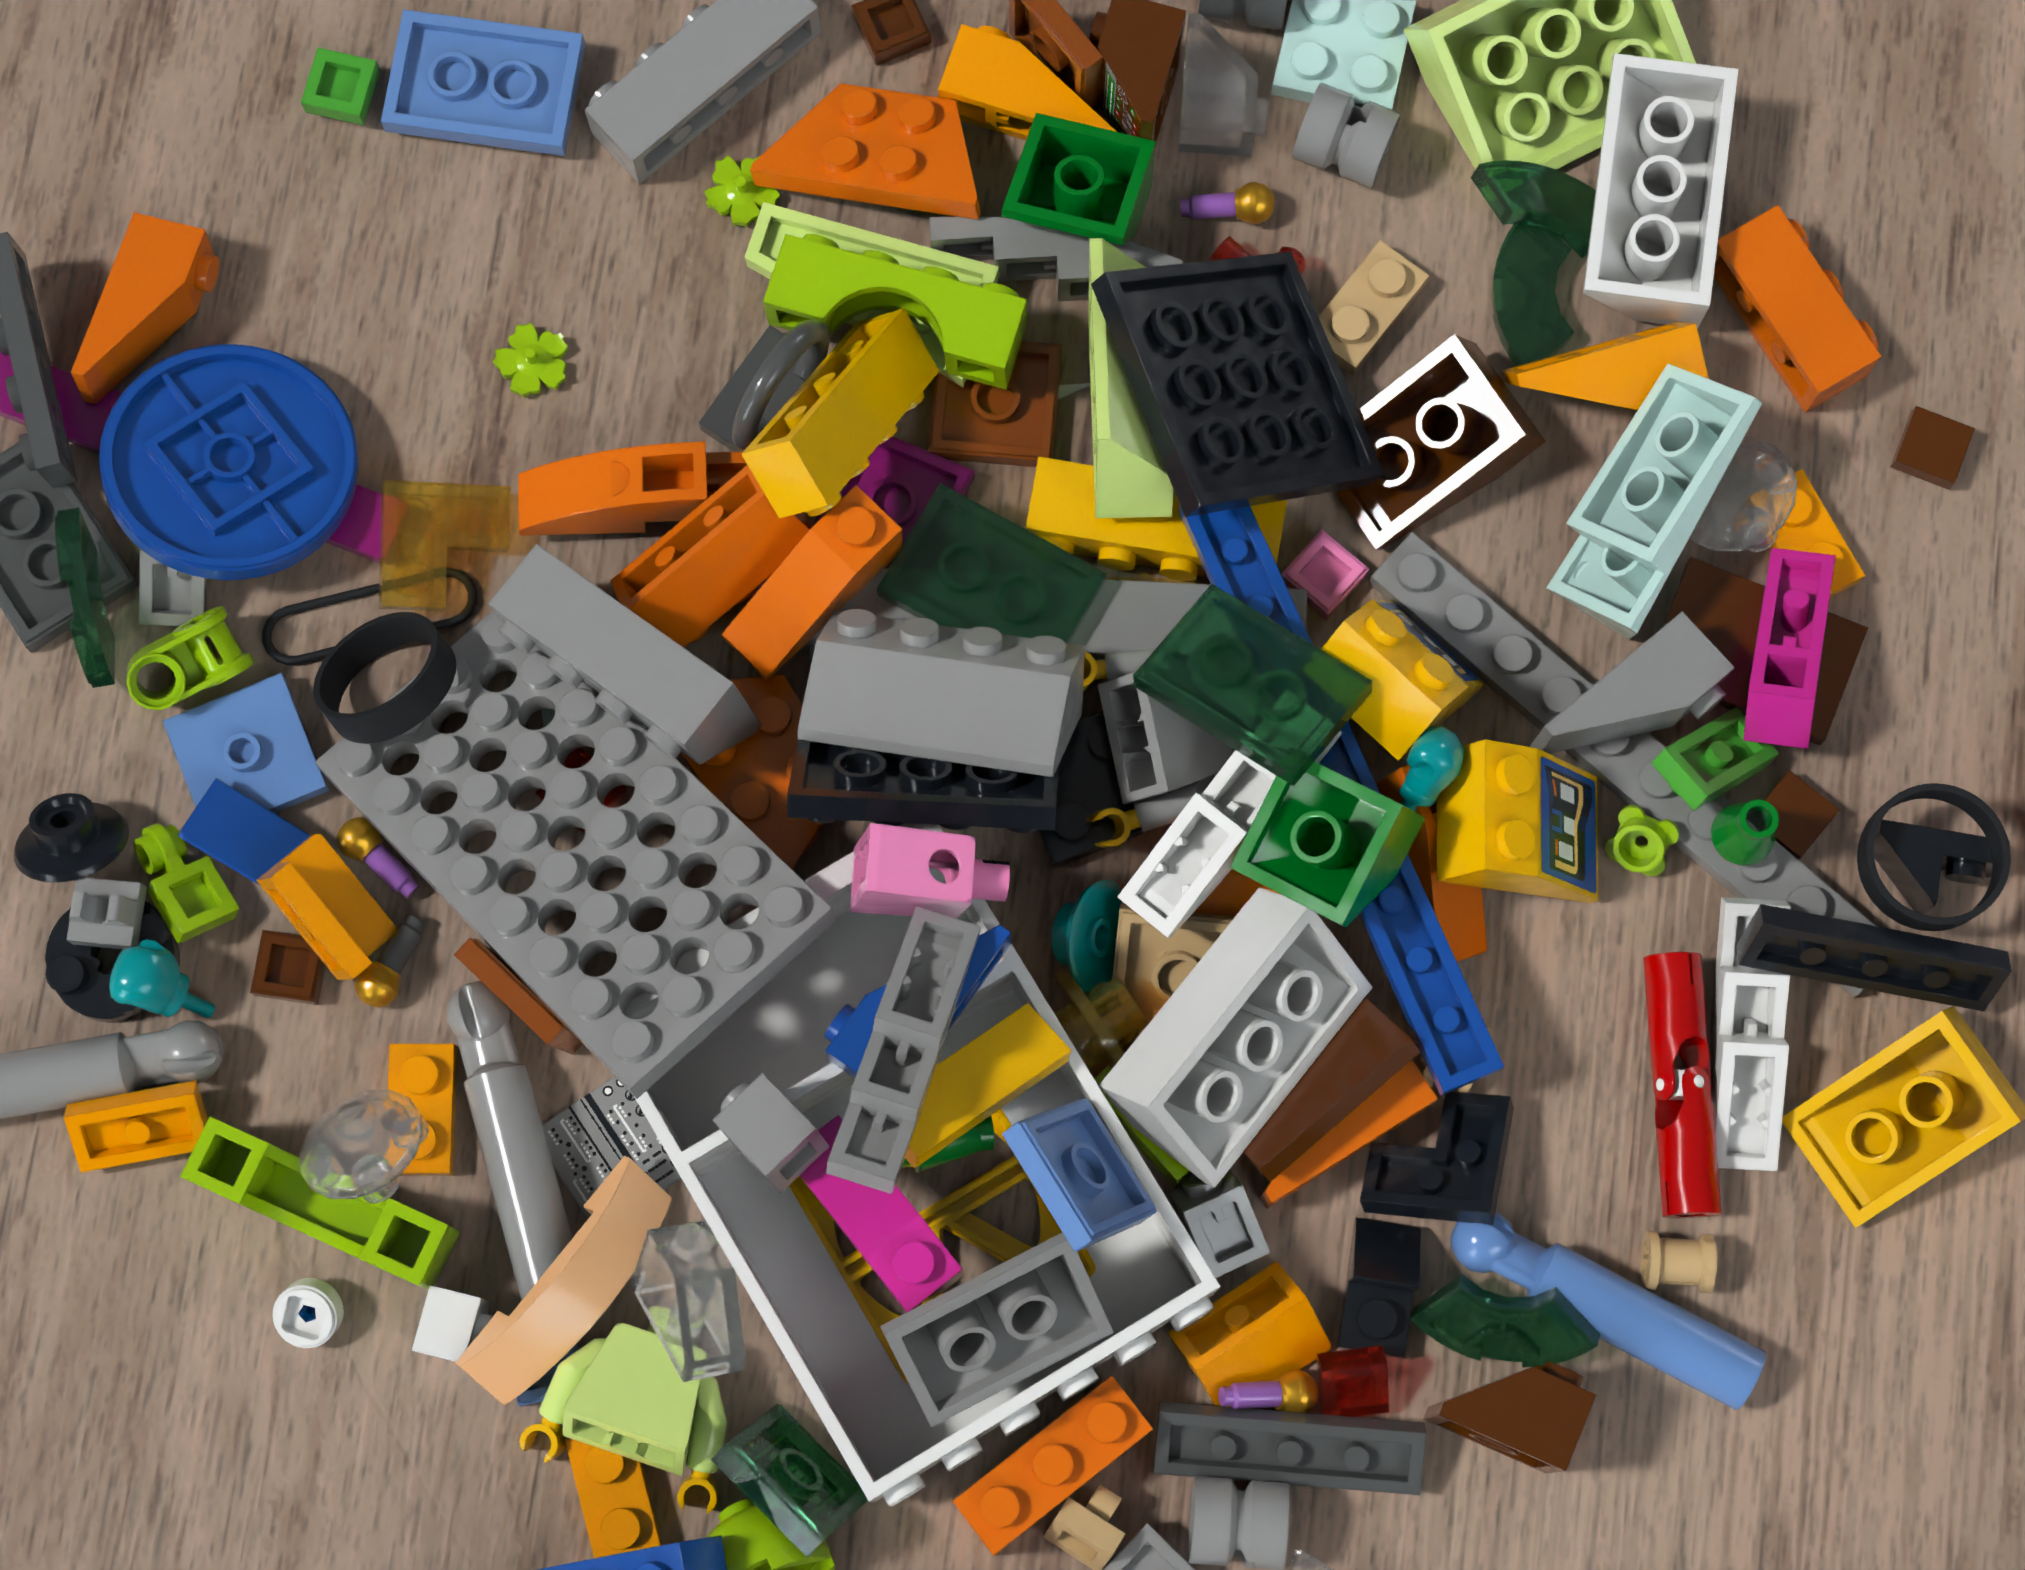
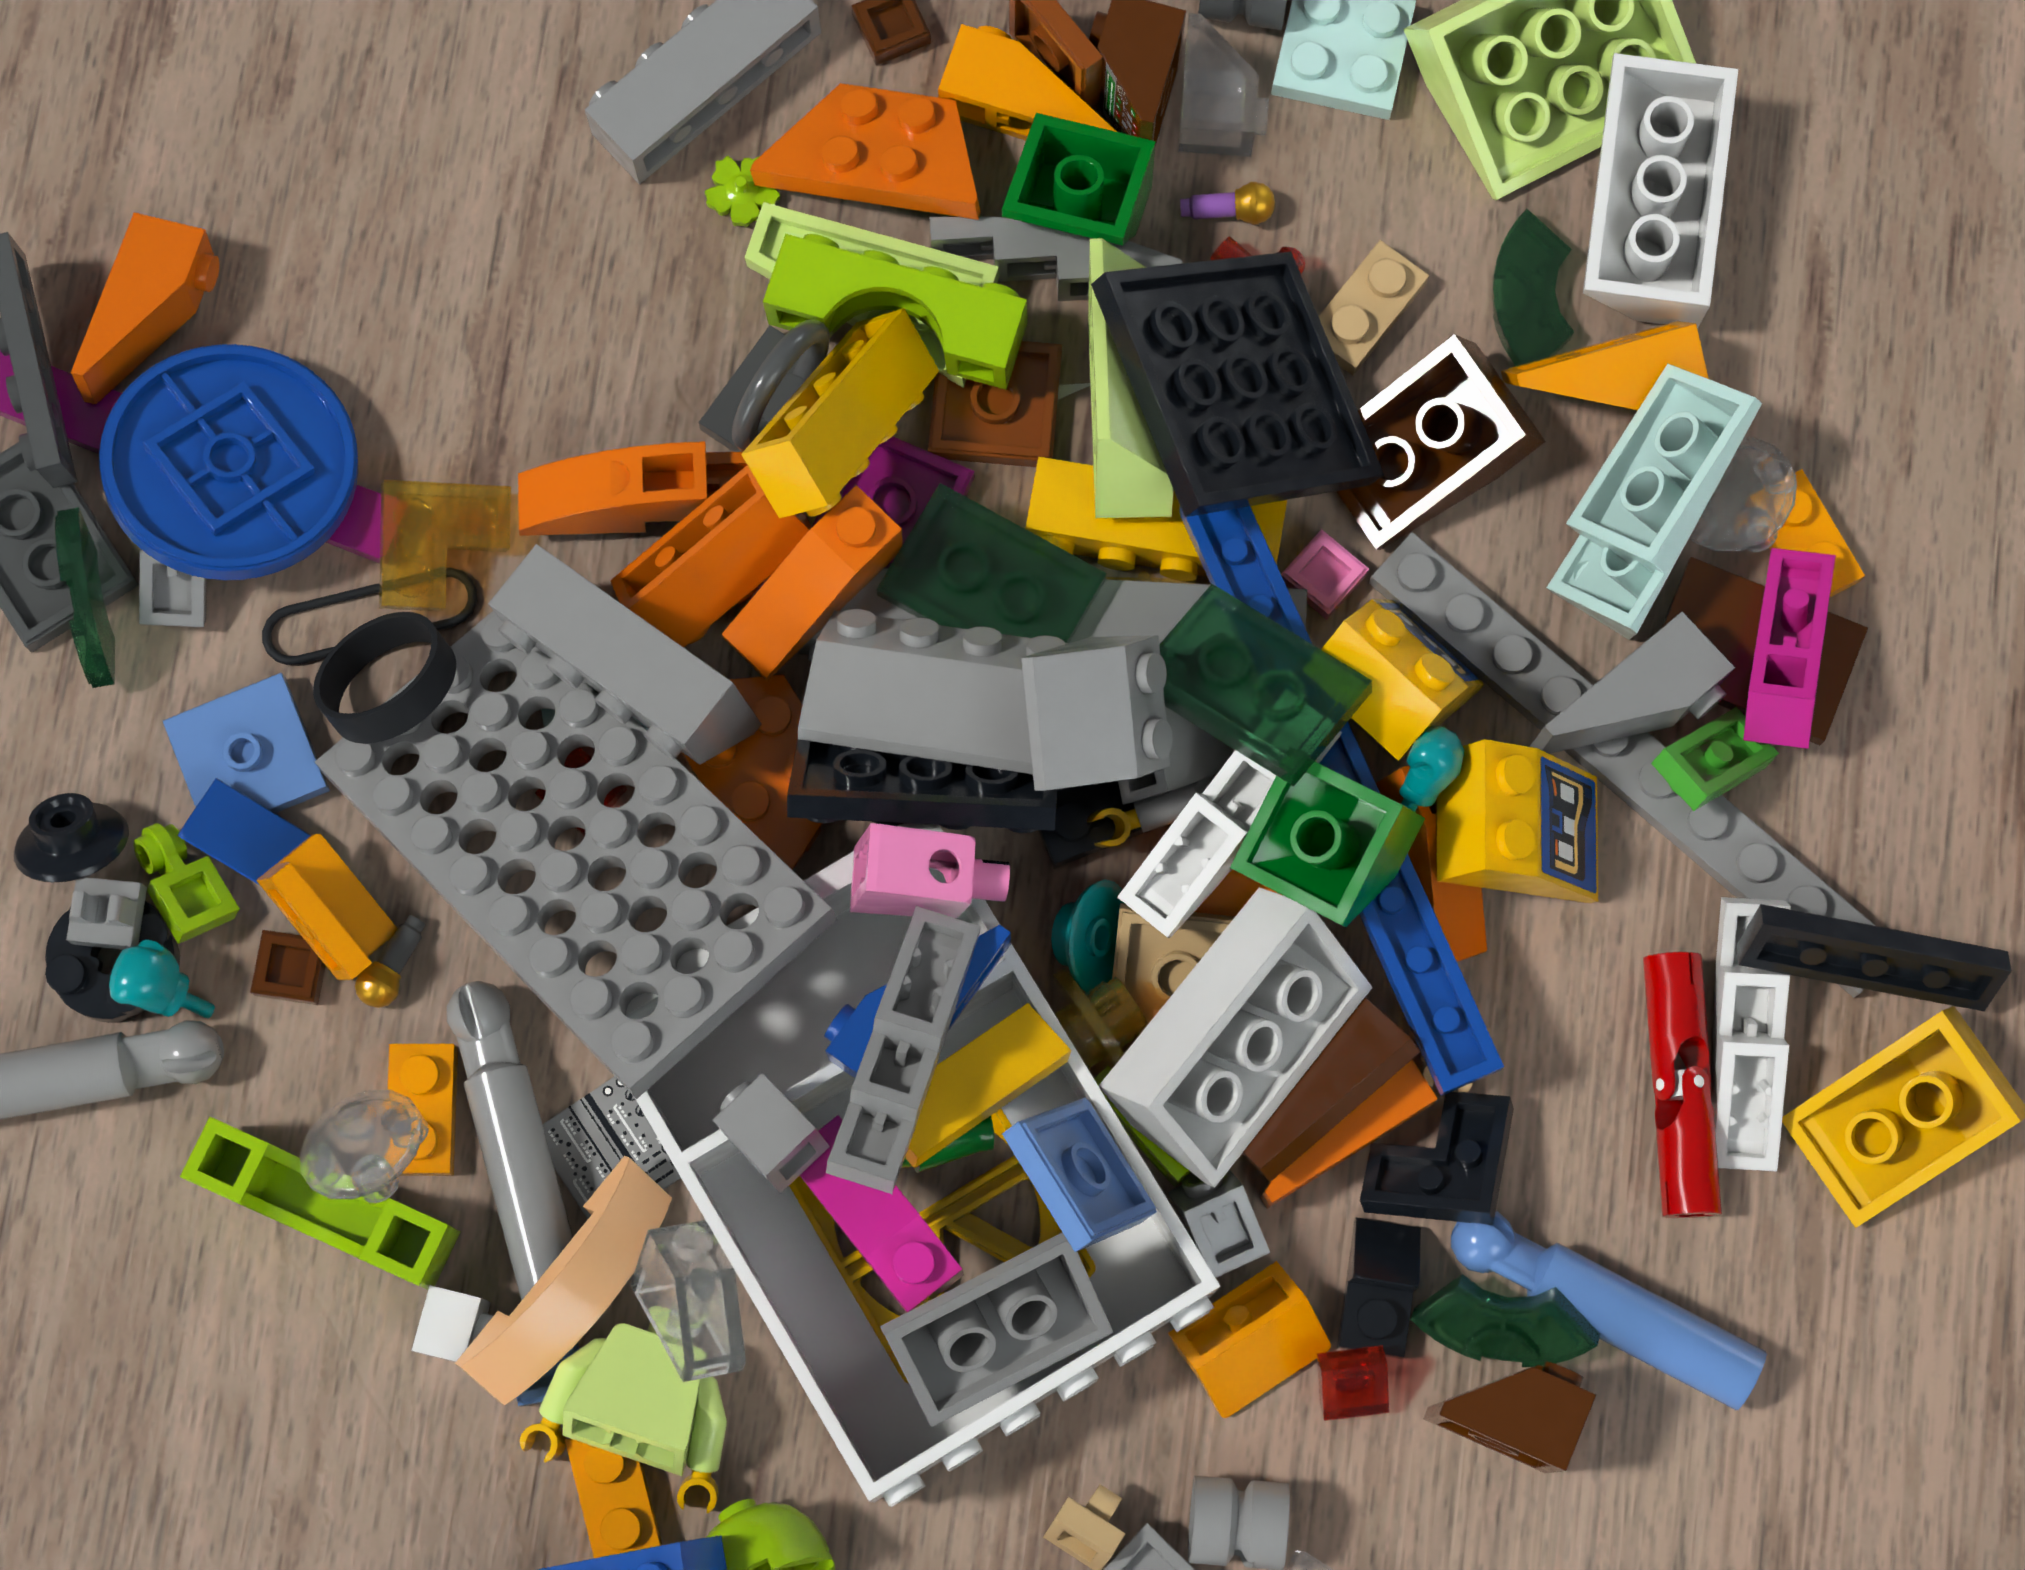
(135, 1125): light orange plate -> none
(190, 659): lime piece -> none
(308, 1313): white tile -> none
(340, 86): bright green plate -> none
(363, 843): piece -> none
(483, 82): medium blue plate -> none
(516, 995): dark orange tile -> none
(532, 360): lime plant -> none
(791, 1479): clear green tile -> none
(1052, 1465): orange brick -> none
(1096, 711): none -> light grey slope
(1289, 1392): piece -> none
(1290, 1448): dark grey plate -> none
(1346, 135): light grey wheel -> none
(1538, 198): clear green tile -> none
(1641, 858): lime plate -> none
(1678, 1261): tan bush -> none
(1739, 842): green cone -> none
(1794, 308): orange brick -> none
(1801, 813): reddish brown tile -> none
(1917, 854): black slope -> none
(1932, 447): reddish brown tile -> none
(1980, 813): black tyre -> none

